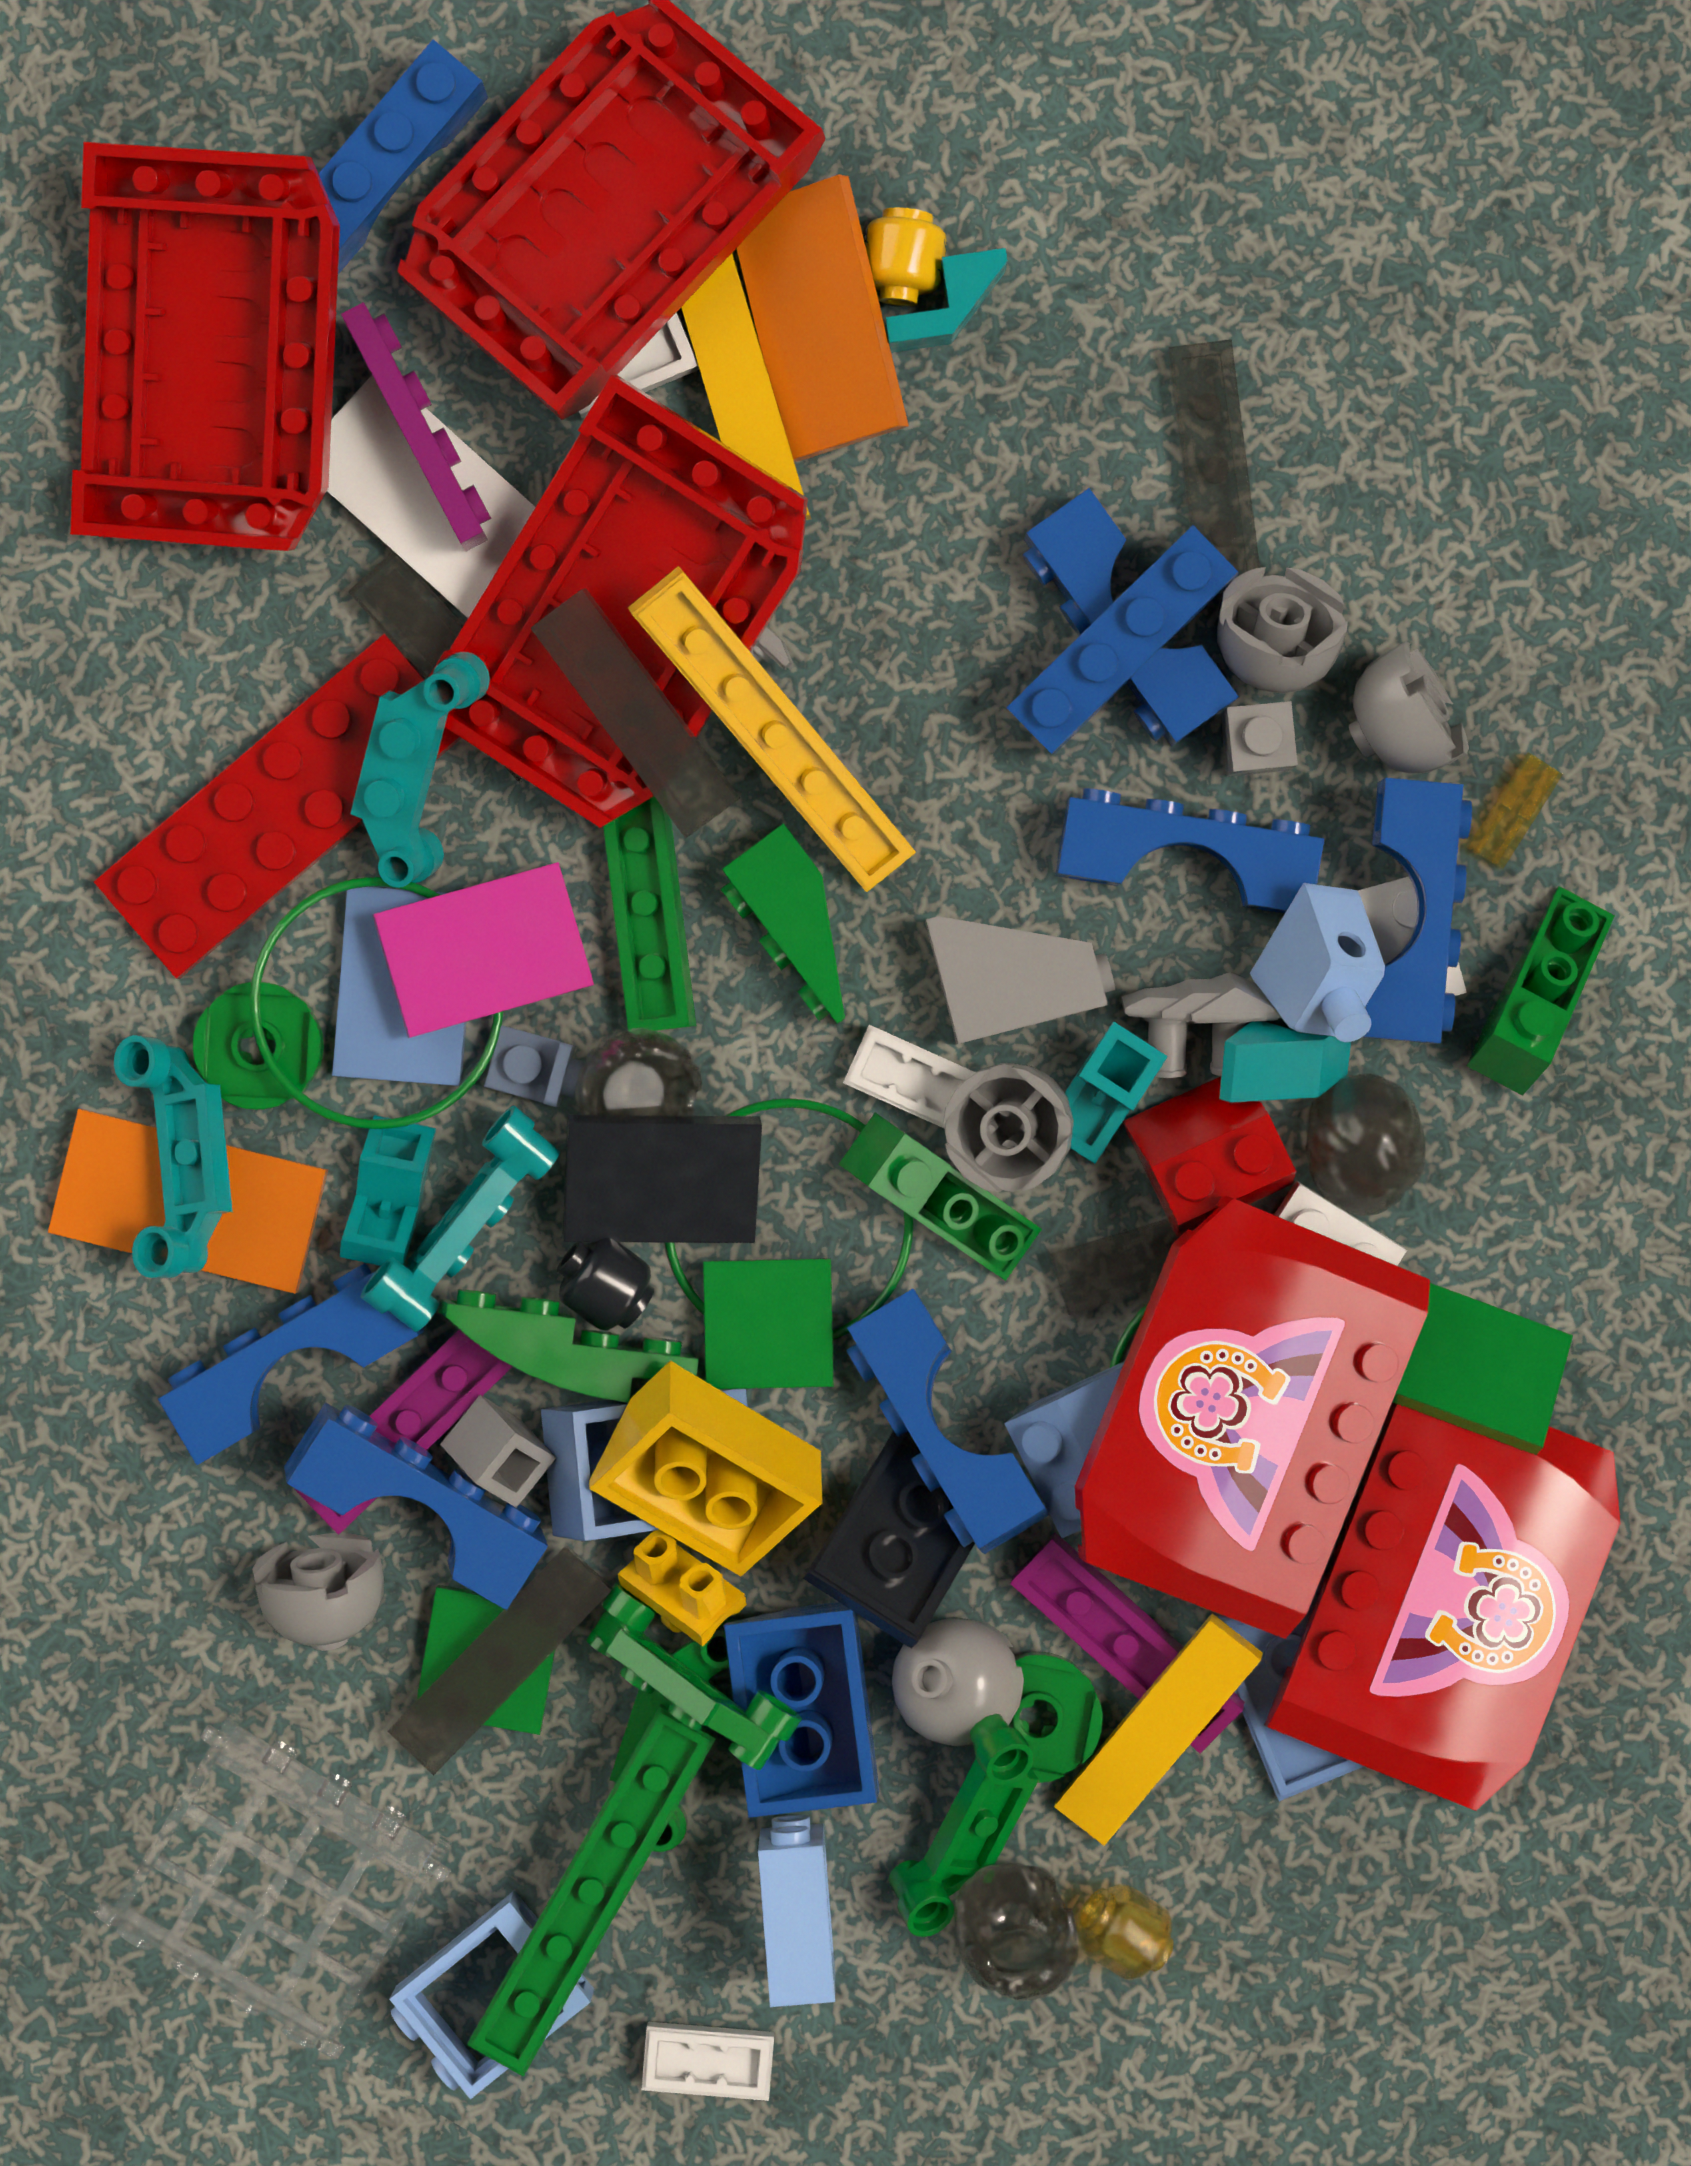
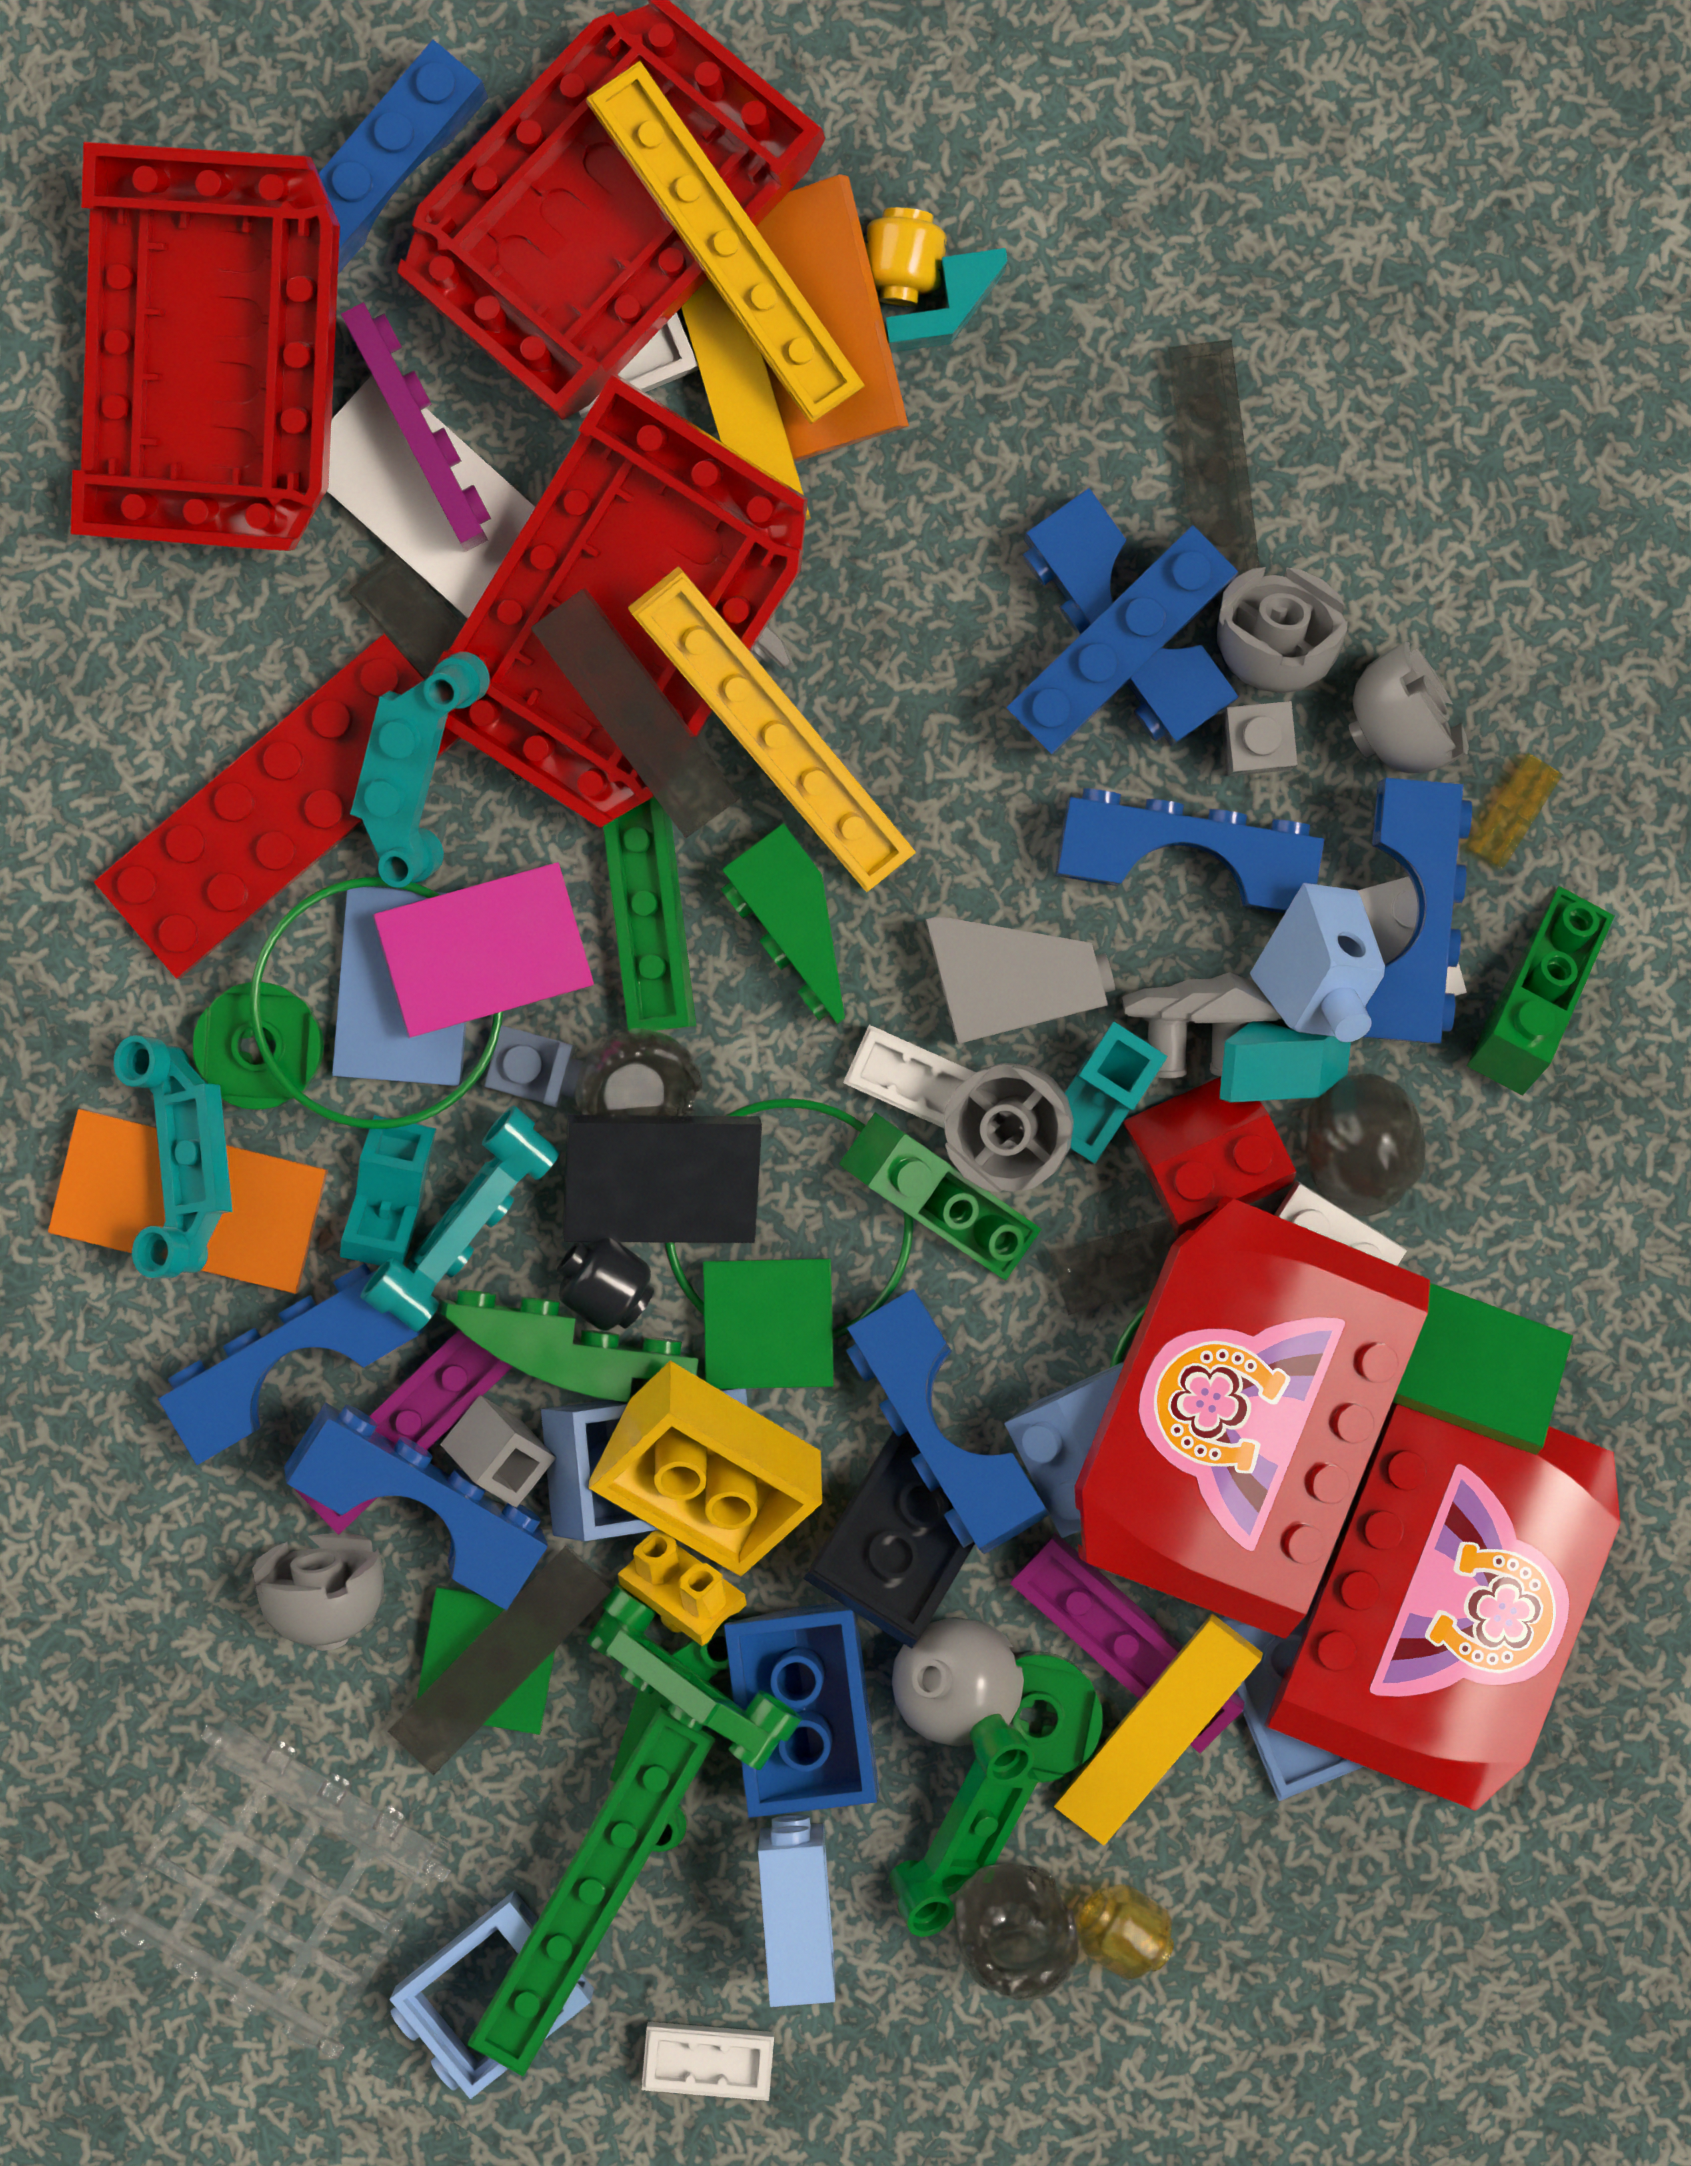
(724, 242): none -> yellow tile

